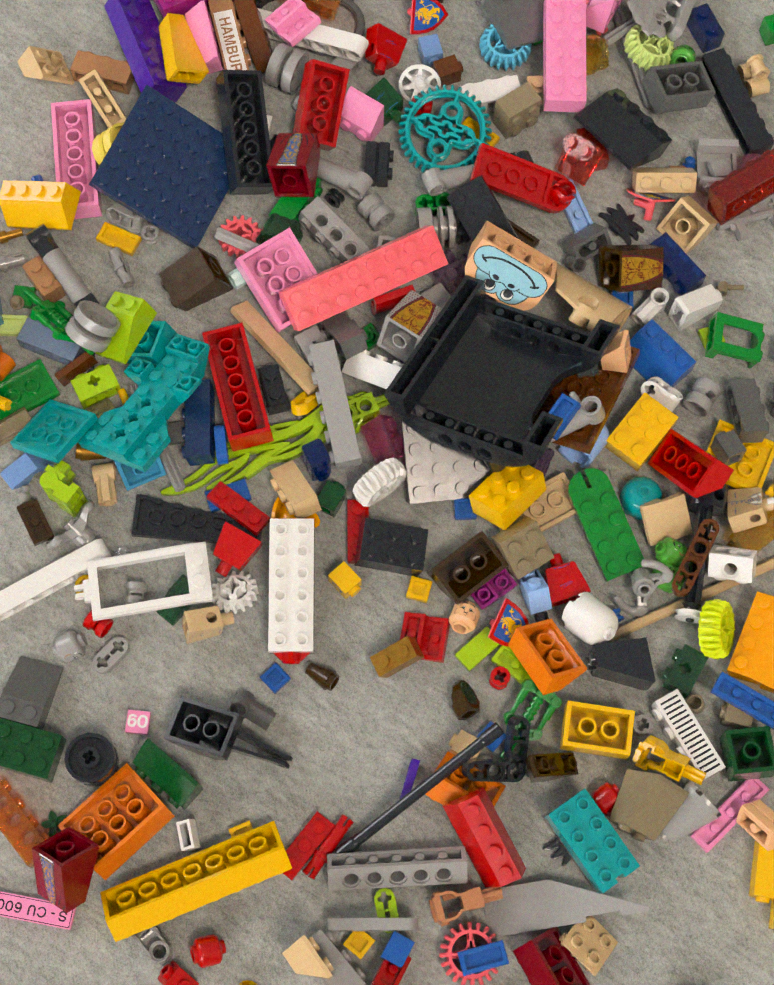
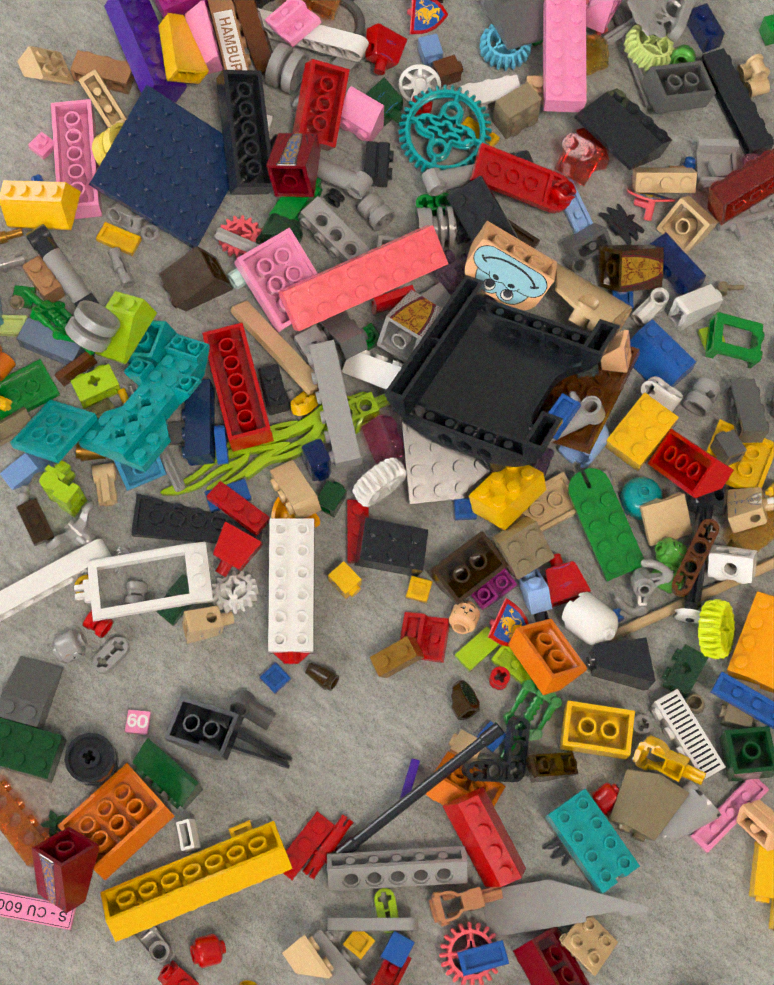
(42, 145): none -> bright pink tile

